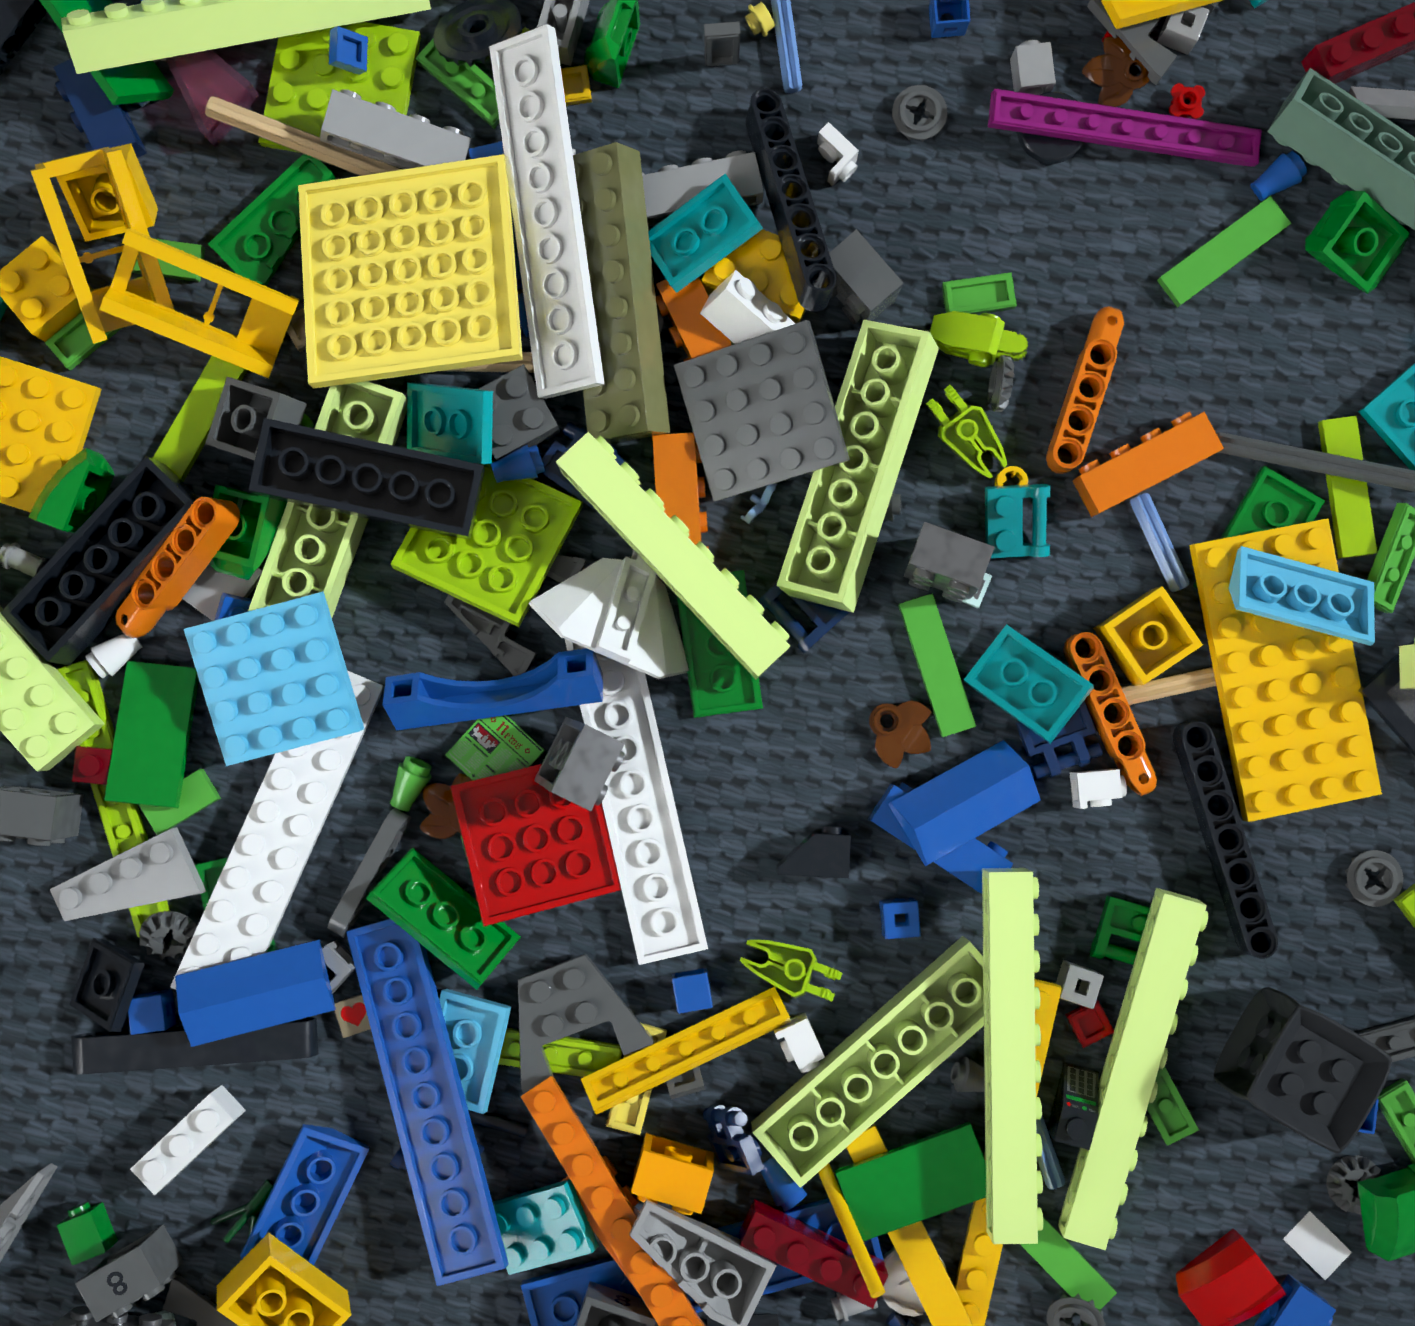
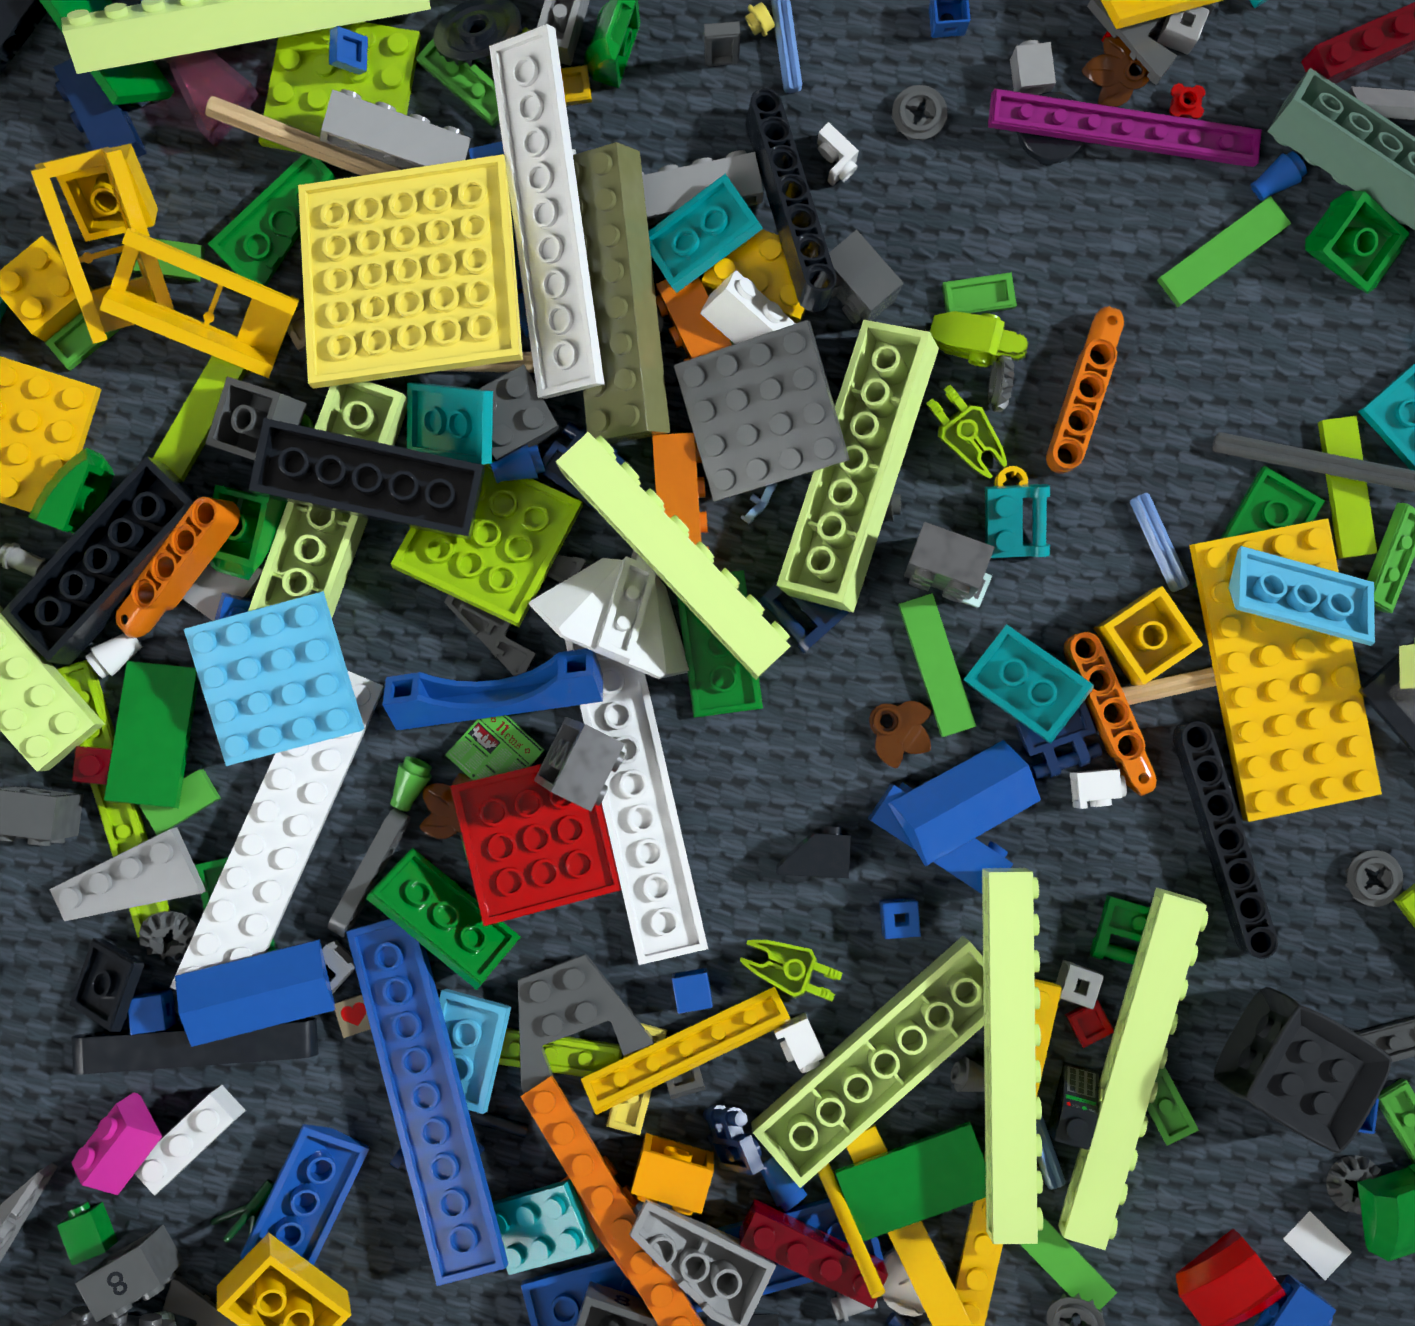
(117, 1146): none -> dark pink slope
(1148, 463): orange brick -> none

